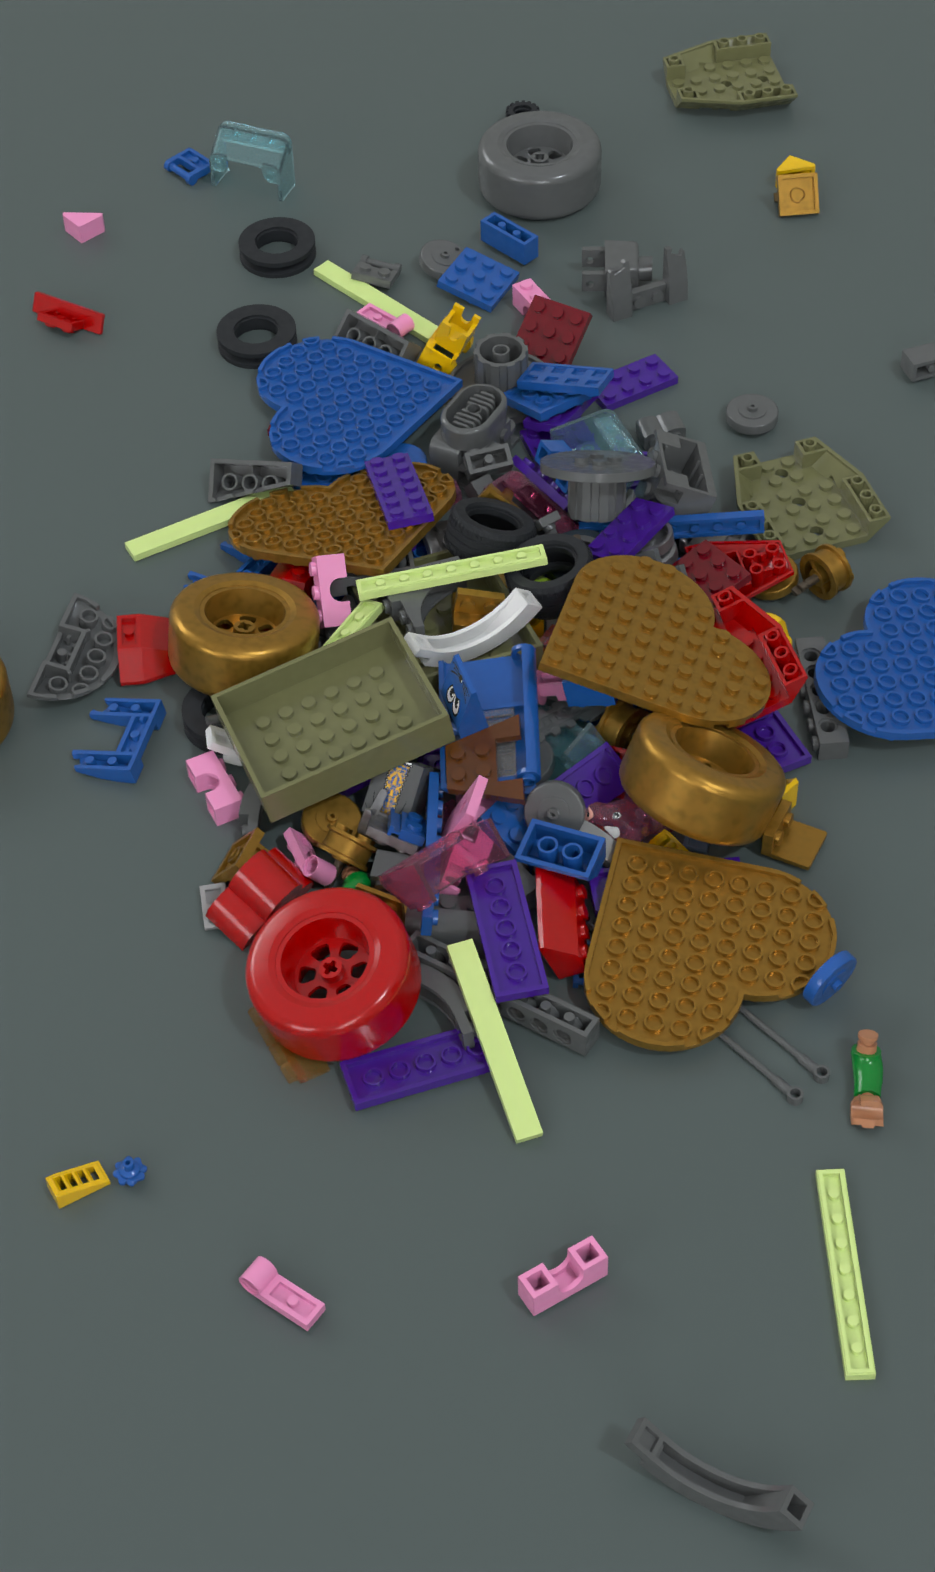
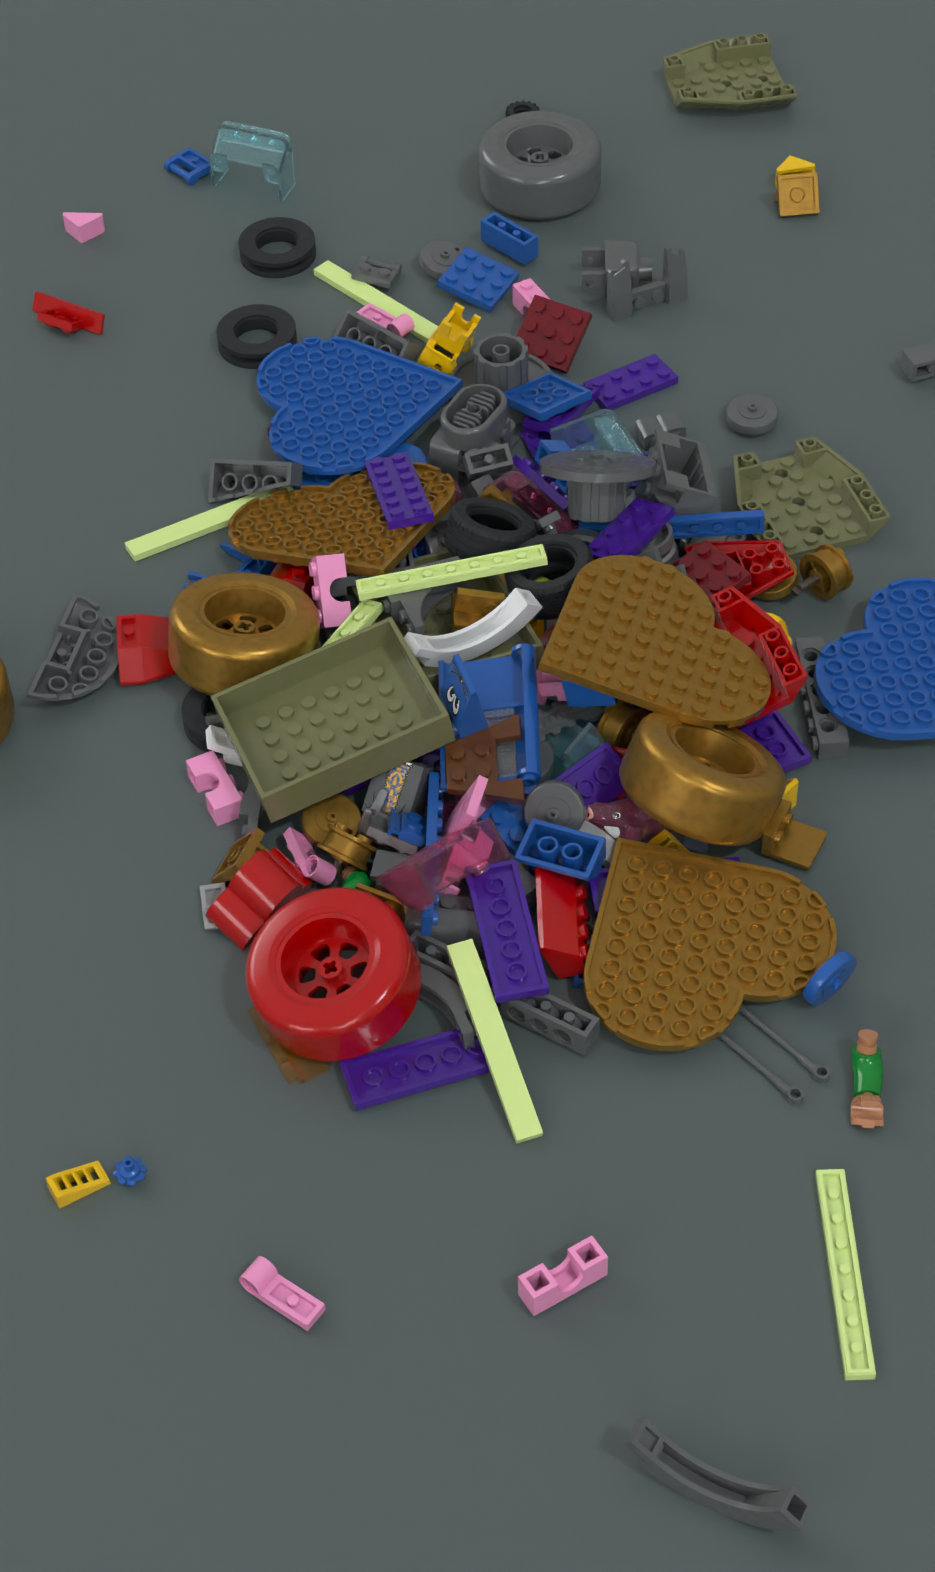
(125, 763): blue wedge -> none
(565, 379): blue plate -> none

